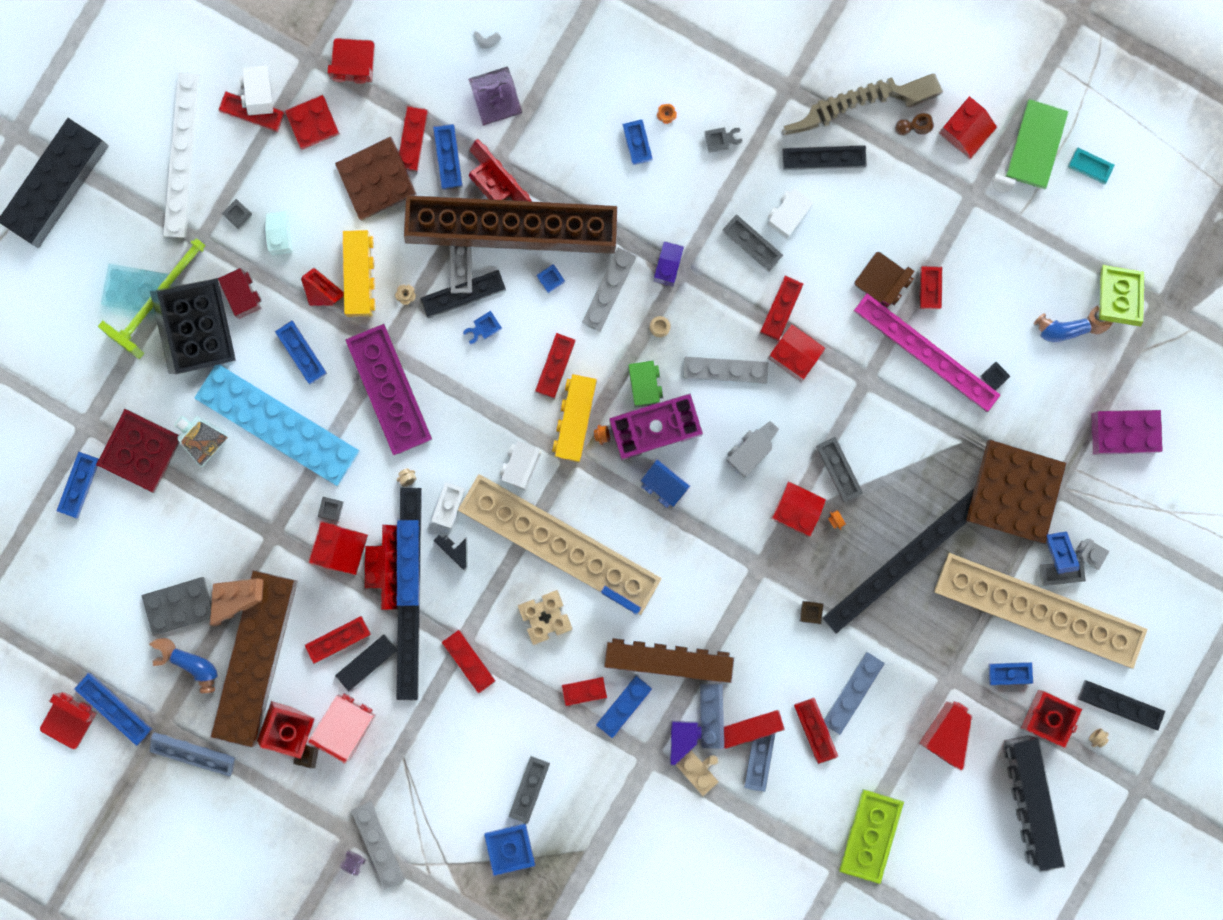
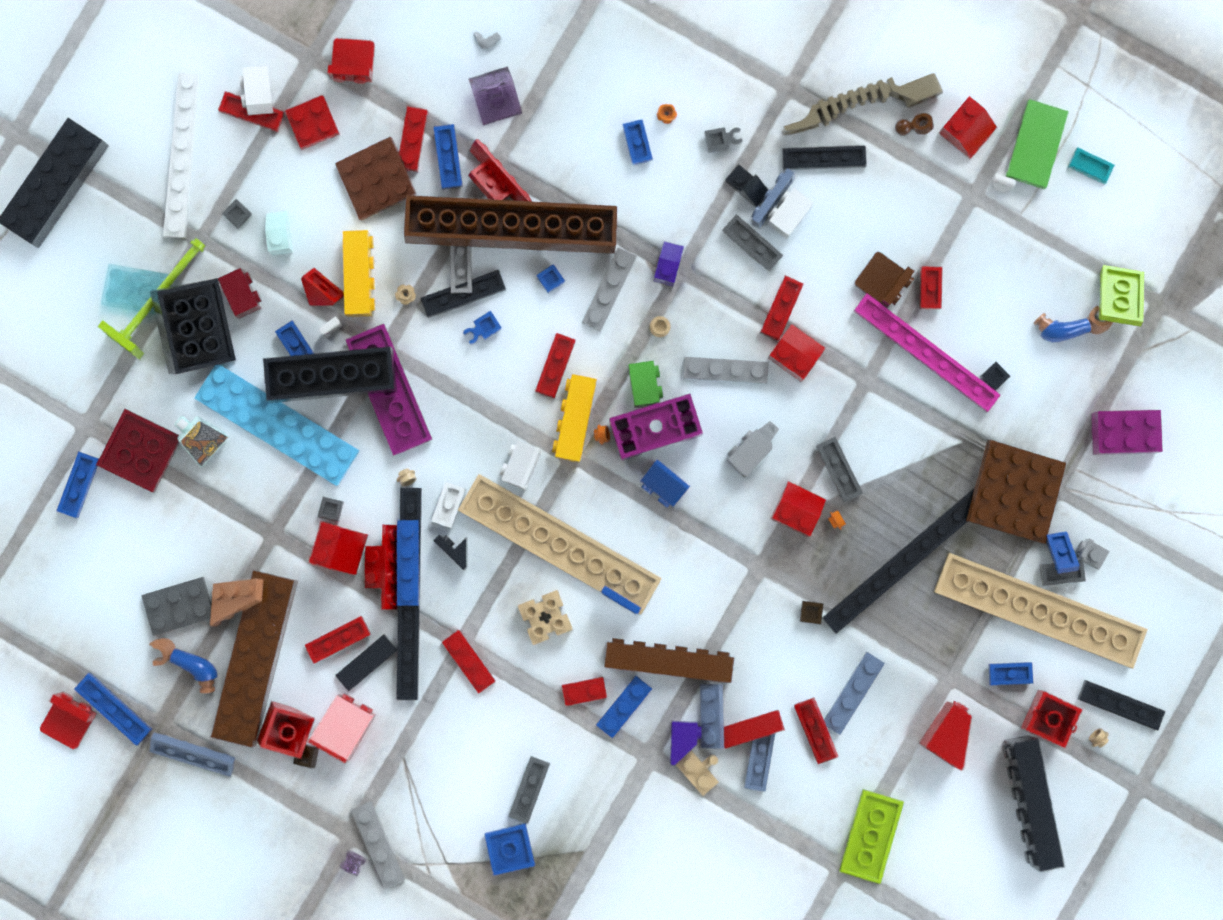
(329, 374): none -> black brick
(331, 327): none -> white tile
(747, 185): none -> black slope
(772, 198): none -> sand blue plate

